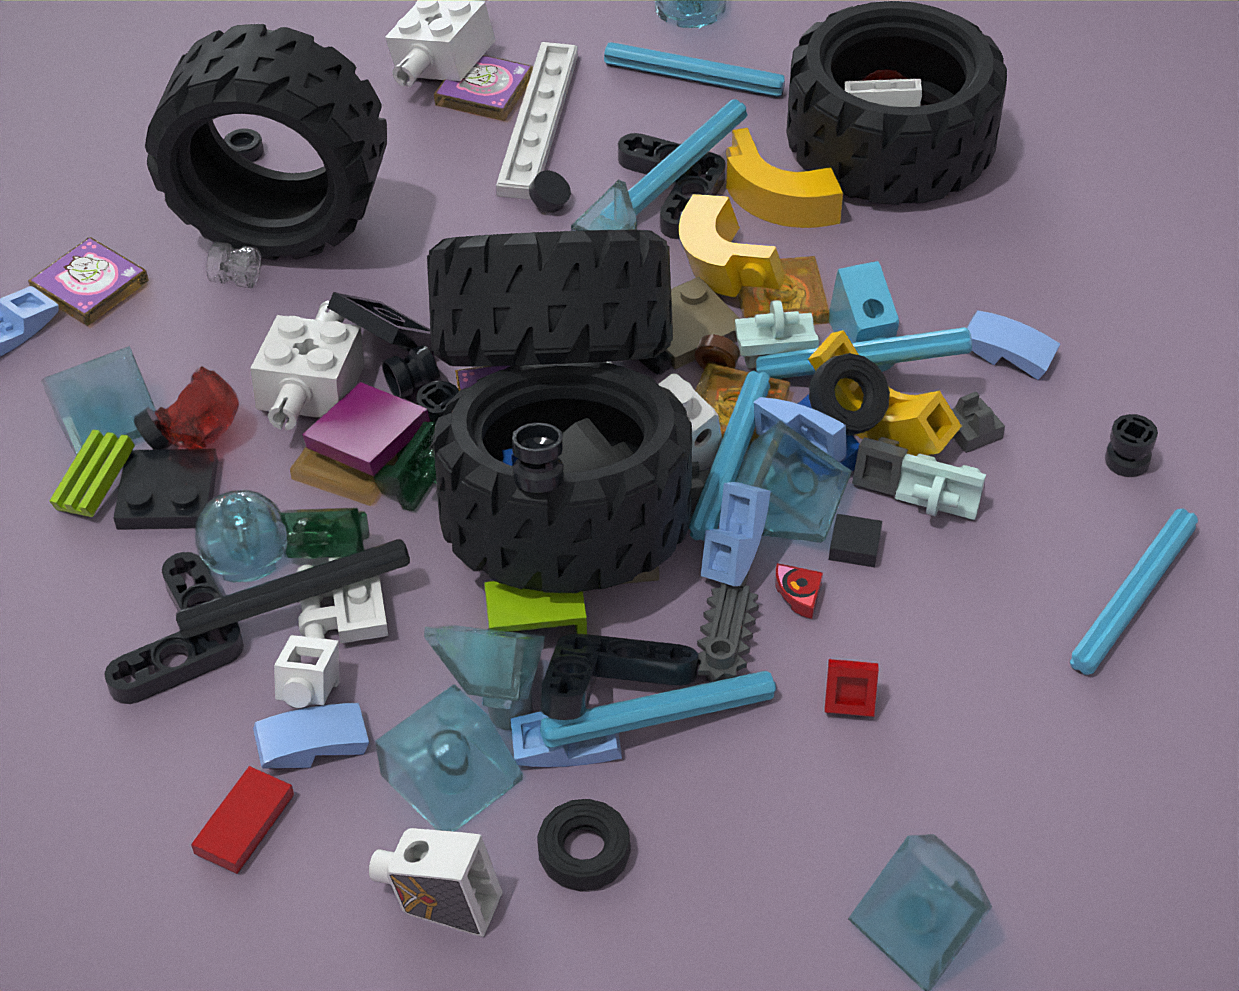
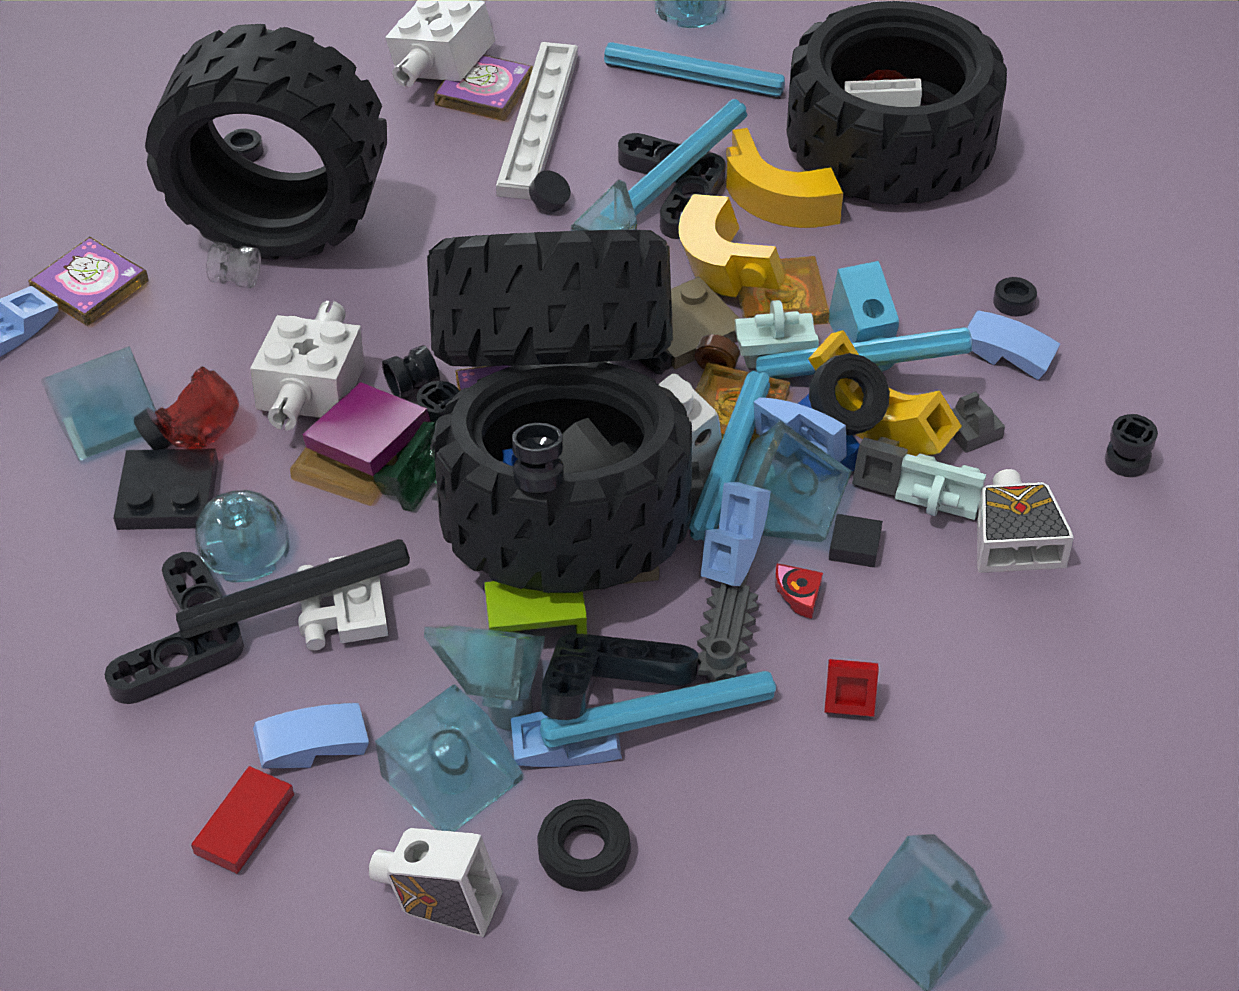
(86, 471): lime tile -> none
(306, 683): white brick -> none
(324, 532): clear green hips -> none
(381, 321): black plate -> none
(1015, 296): none -> black tile
(1020, 527): none -> torso
(1133, 592): medium azure axle -> none

